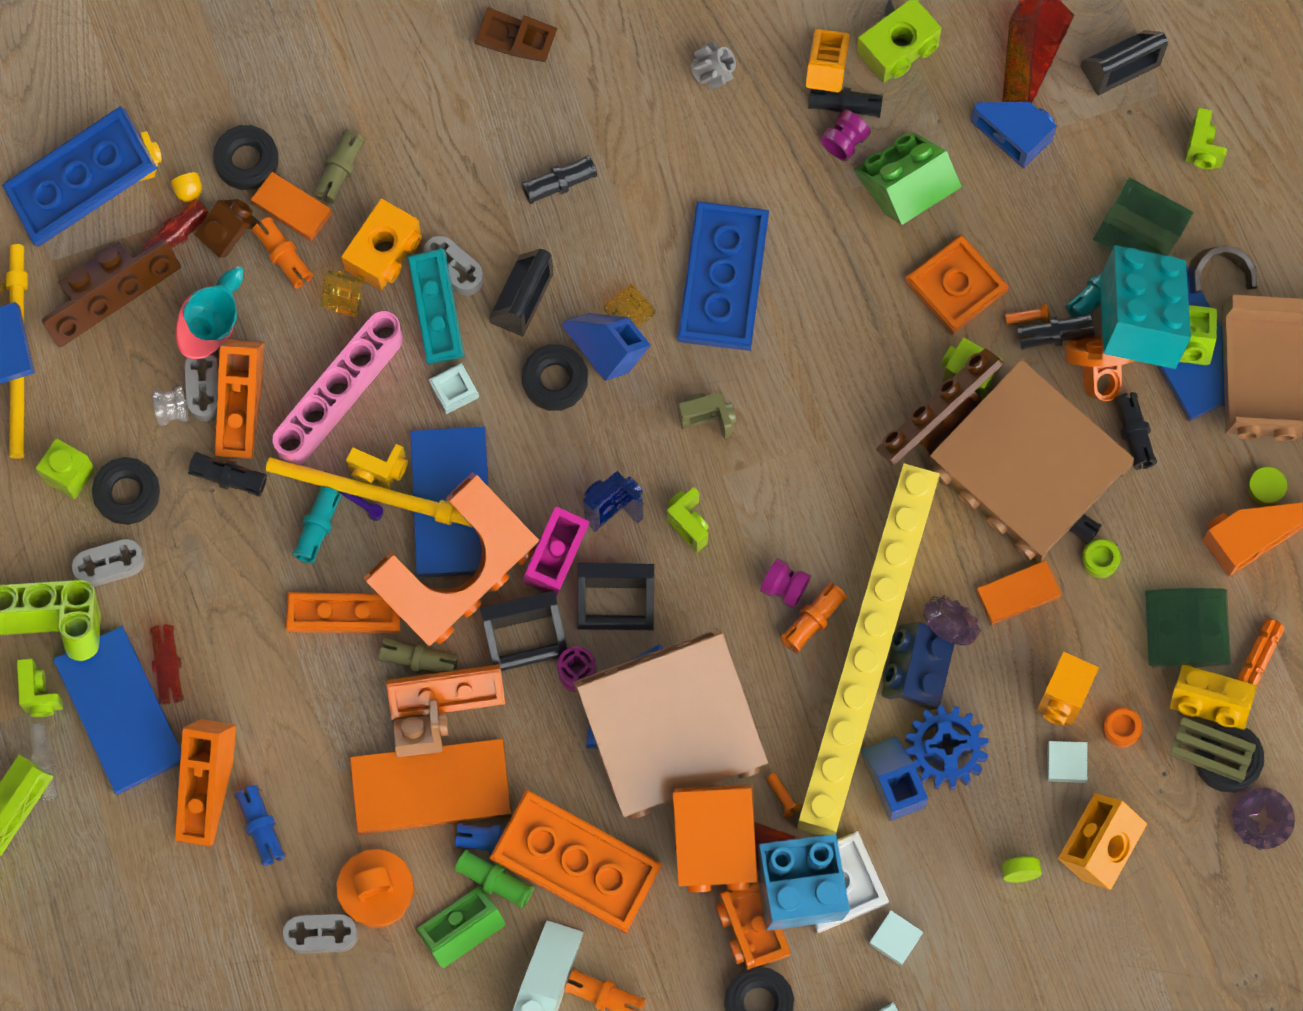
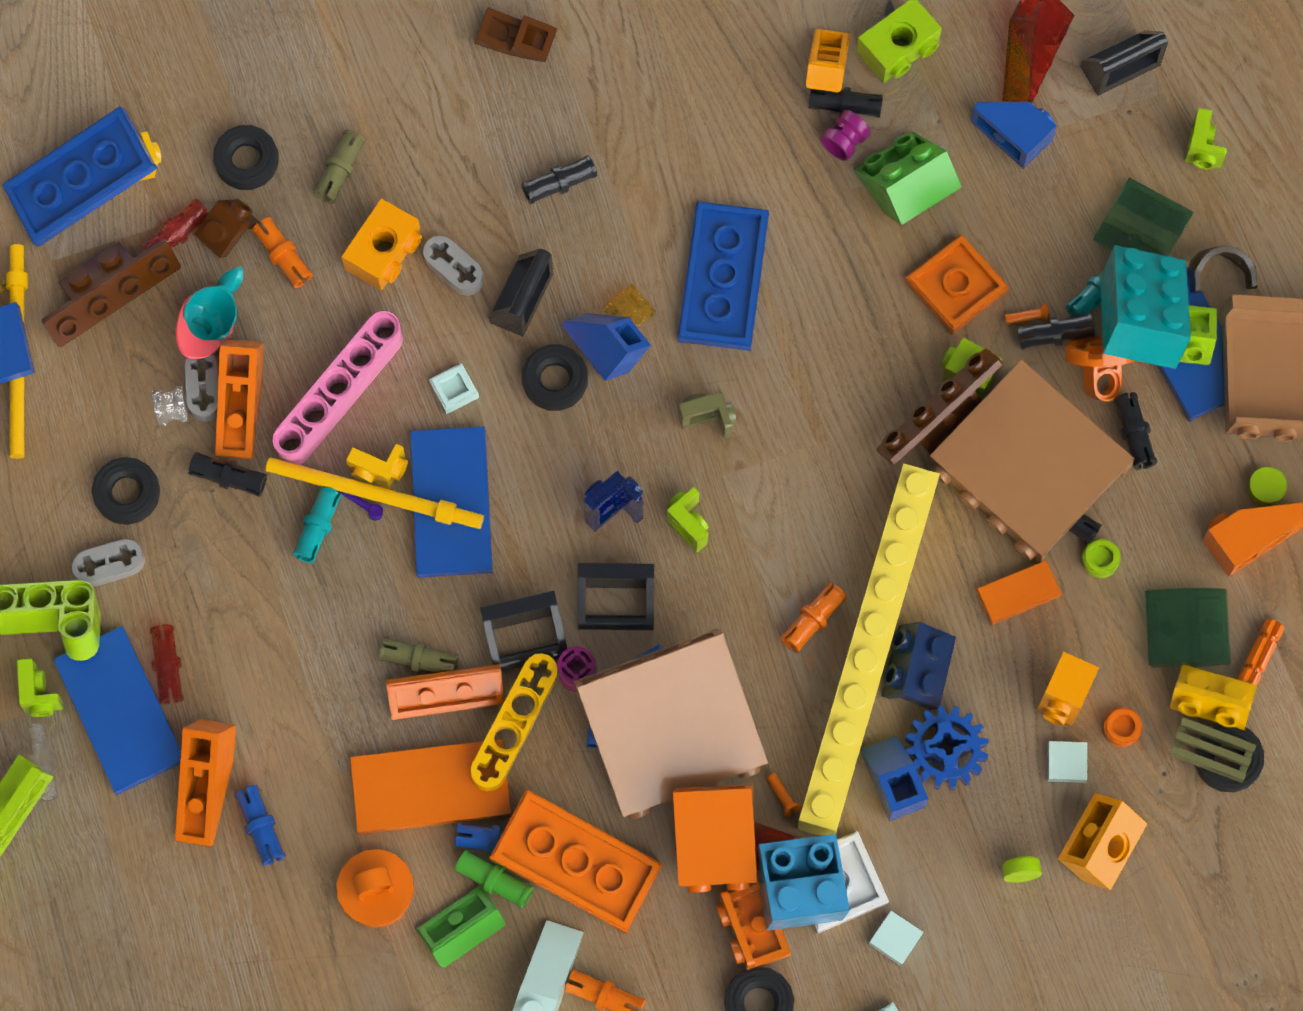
(65, 468): lime brick -> none
(187, 186): yellow hinge -> none
(291, 206): orange tile -> none
(320, 924): light grey beam -> none
(340, 613): orange tile -> none
(342, 293): clear yellow tile -> none
(421, 733): medium nougat bracket -> none
(435, 610): orange arch -> none
(436, 306): teal tile -> none
(510, 720): none -> yellow beam
(555, 551): dark pink brick -> none
(713, 65): light grey gear -> none
(785, 583): magenta wheel -> none
(961, 627): clear purple gear -> none
(1277, 808): clear purple gear -> none

